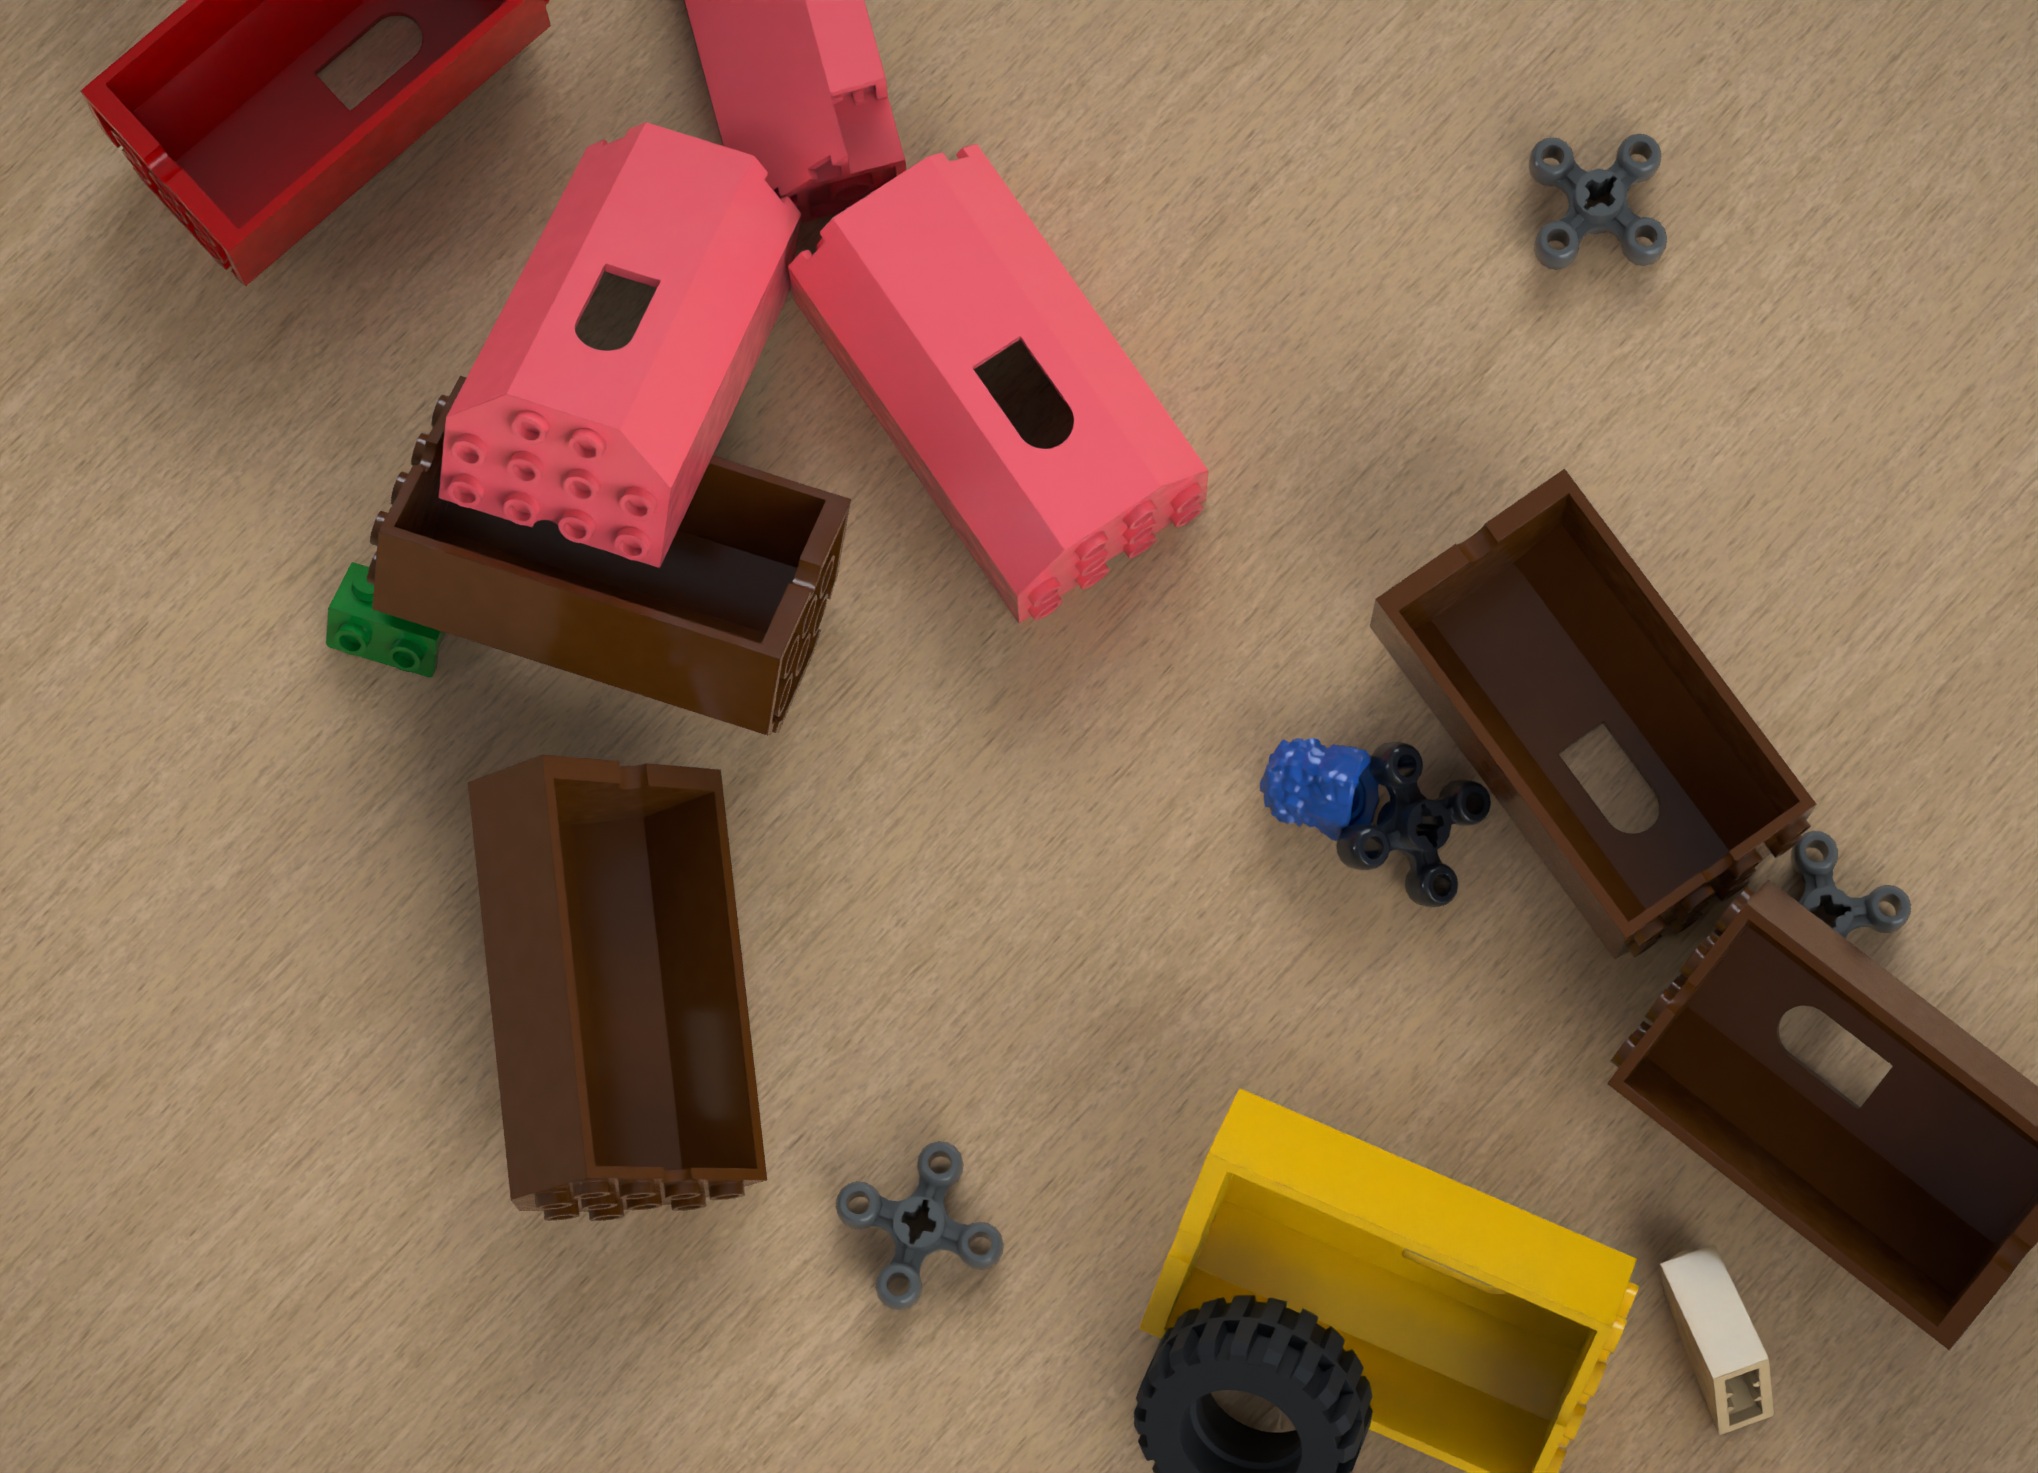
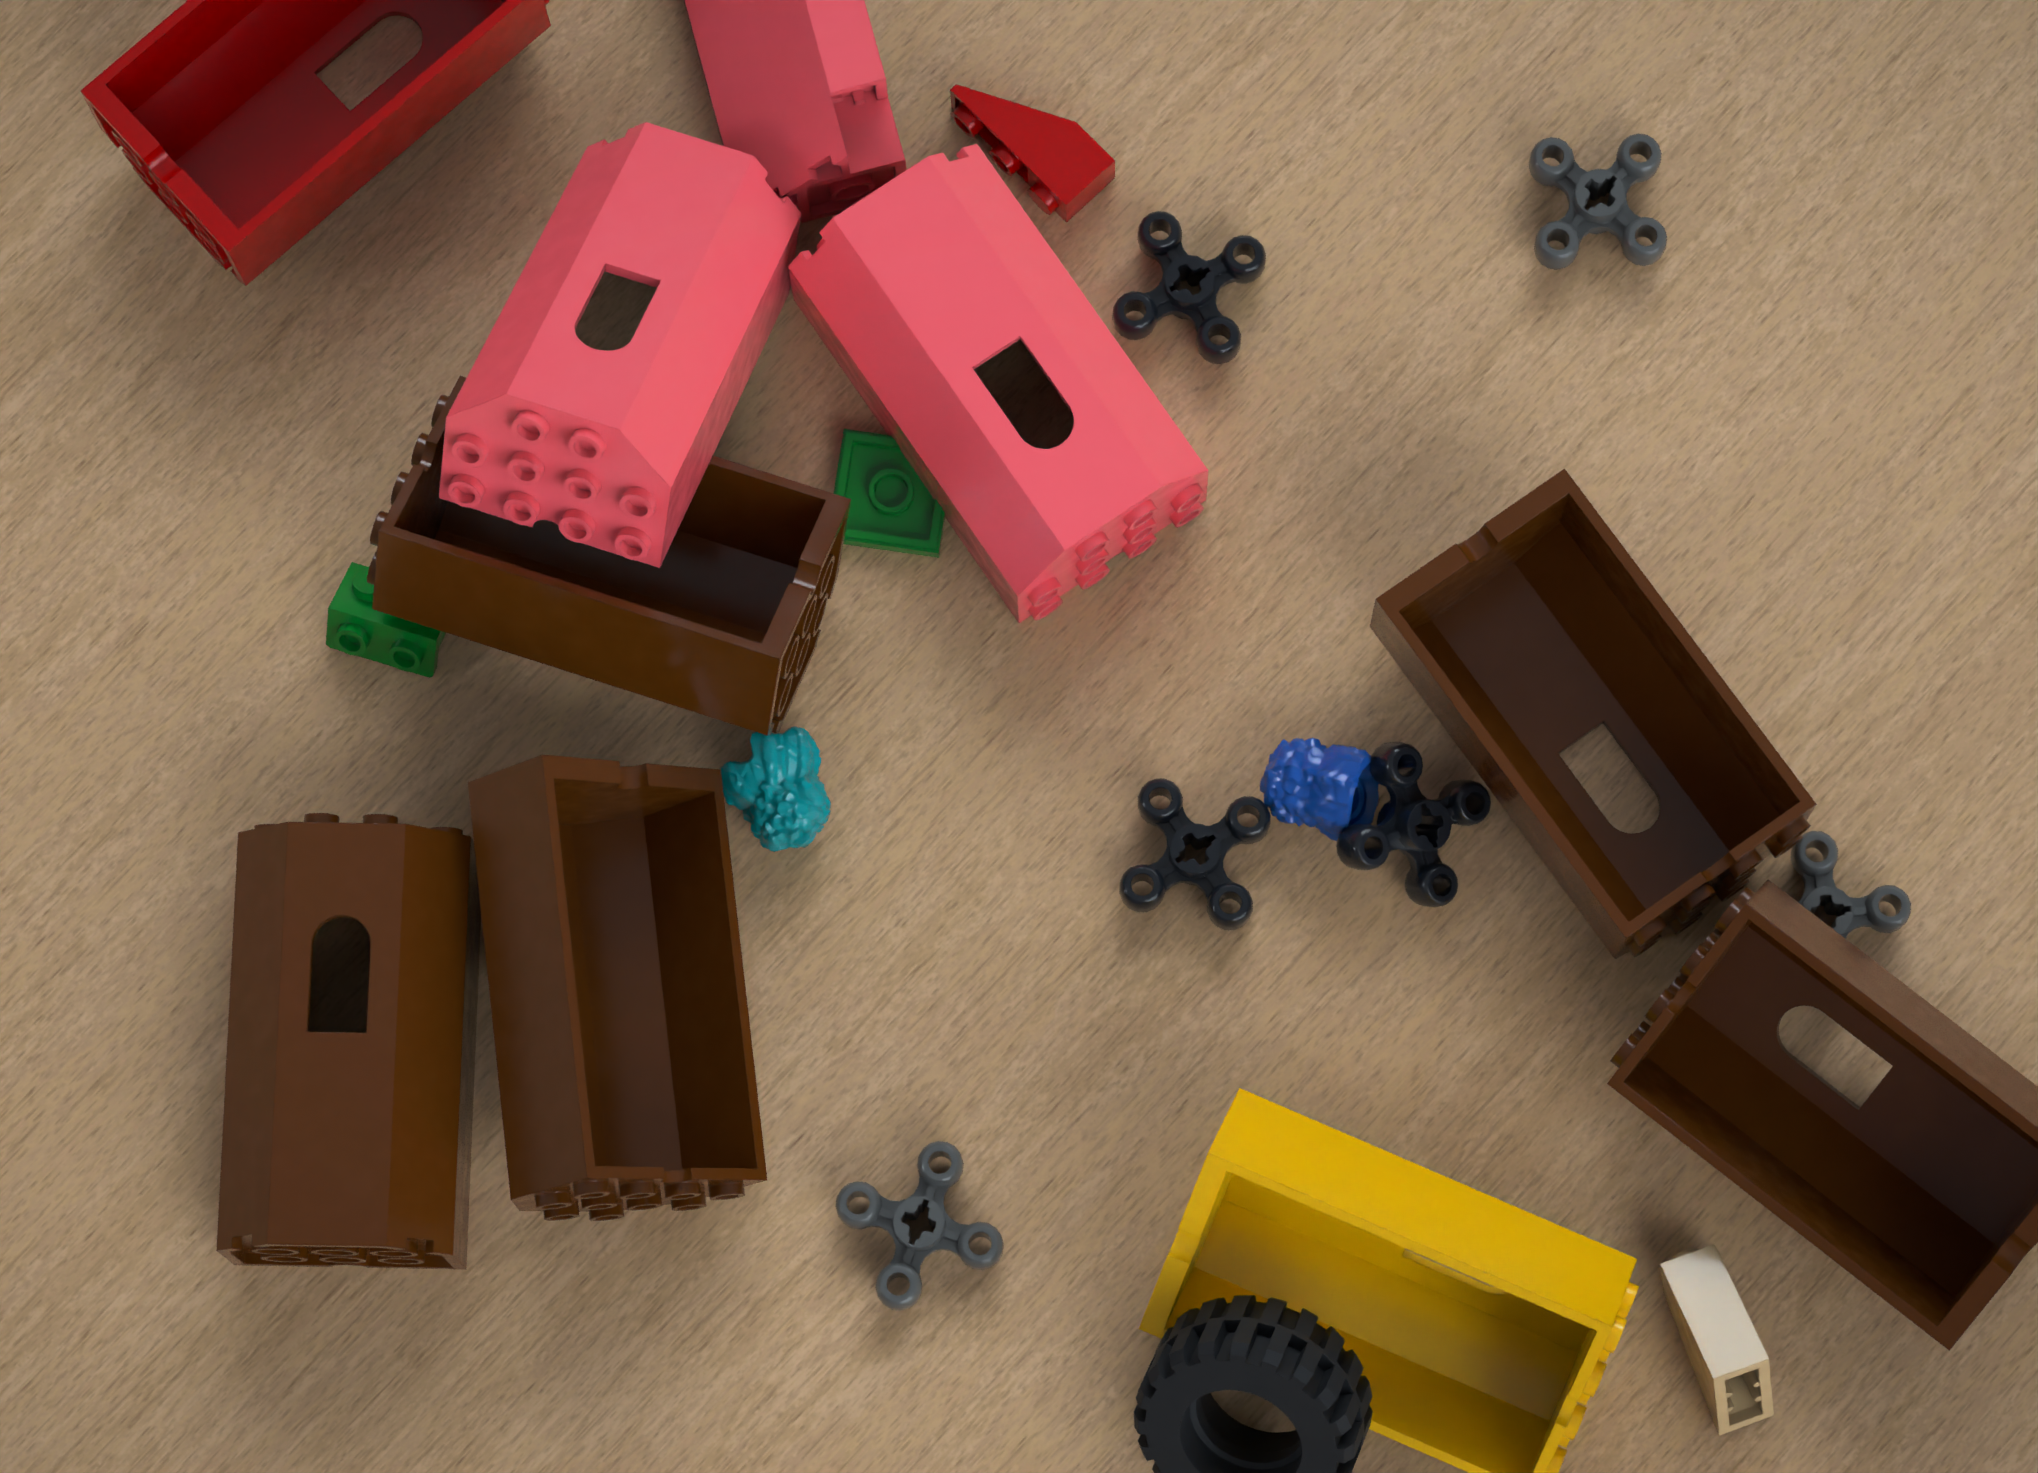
(351, 1137): none -> reddish brown panel
(779, 789): none -> teal hair
(887, 497): none -> green tile
(1045, 150): none -> red slope
(1180, 832): none -> black gear
(1197, 308): none -> black gear

